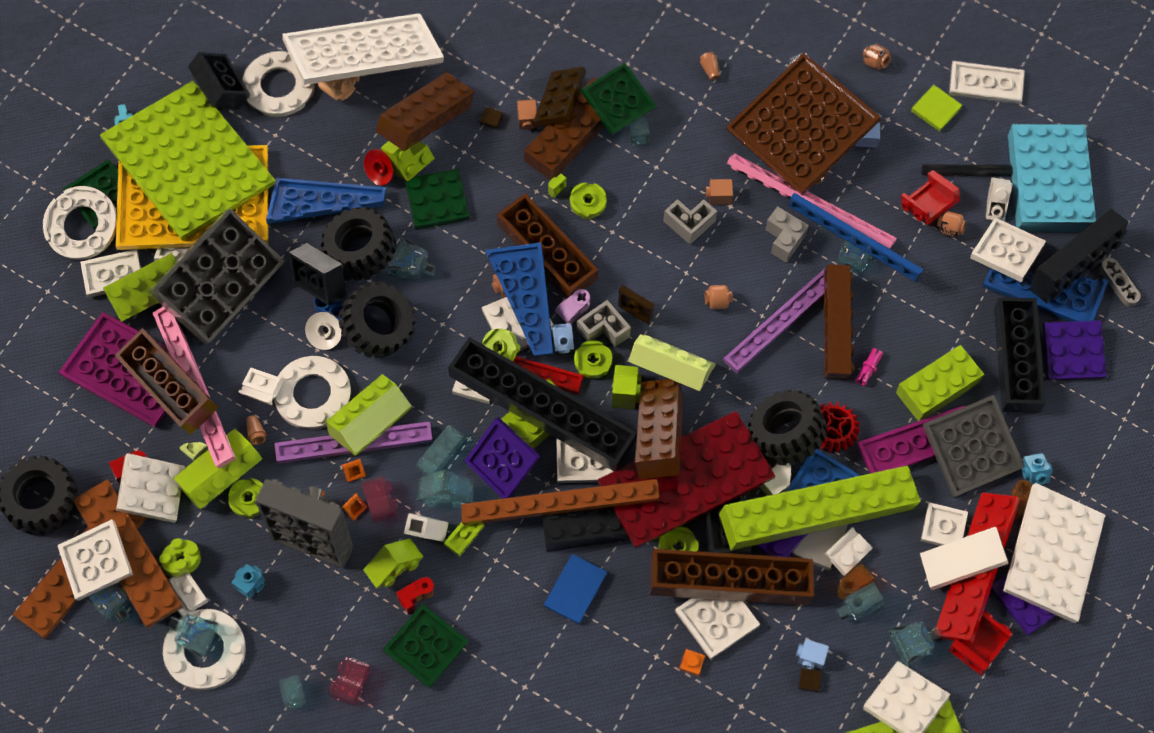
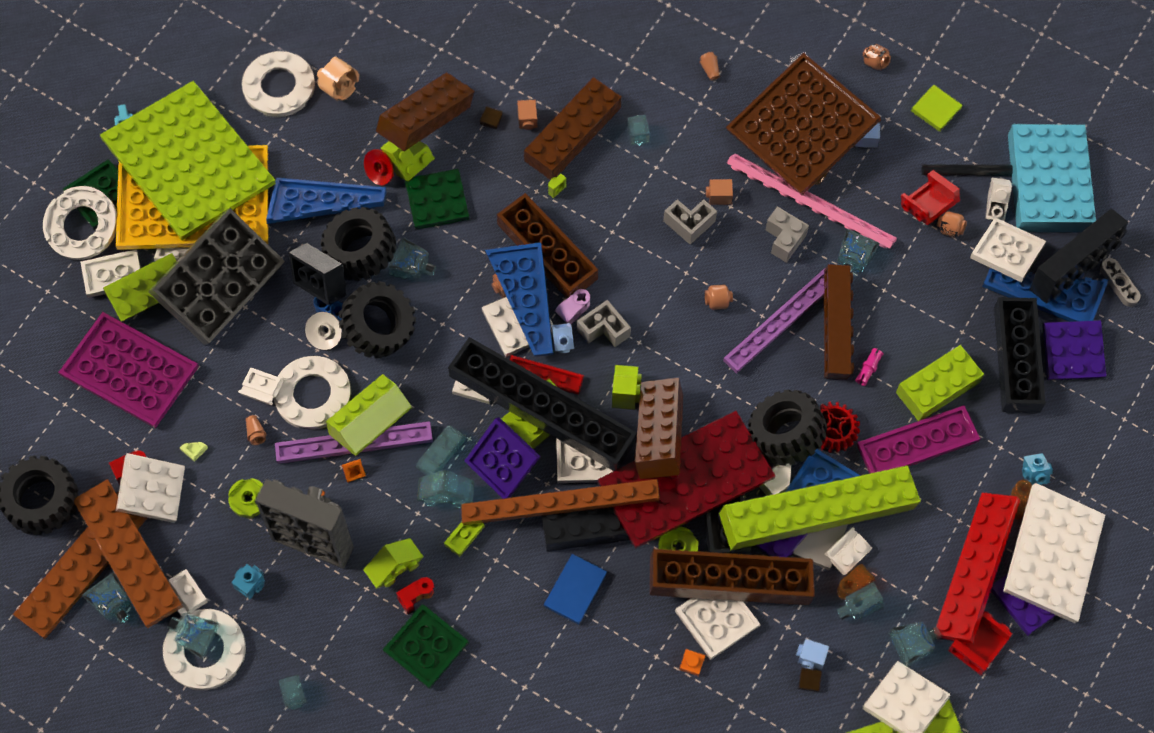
(95, 560): white plate -> none
(166, 381): reddish brown brick -> none
(176, 549): lime plate -> none
(180, 351): bright pink plate -> none
(205, 481): lime slope -> none
(219, 80): black brick -> none
(349, 681): clear pink brick -> none
(354, 506): orange slope -> none
(362, 48): white plate -> none
(379, 498): clear pink brick -> none
(426, 527): white slope -> none
(504, 337): lime plate -> none
(560, 96): dark brown plate -> none
(588, 210): lime plate -> none
(589, 369): lime plate -> none
(618, 98): dark green plate -> none
(636, 305): dark brown tile -> none
(671, 362): yellowish green slope -> none
(855, 237): blue tile -> none
(943, 524): white plate -> none
(964, 558): white tile -> none
(973, 446): dark grey plate -> none
(986, 82): white tile -> none

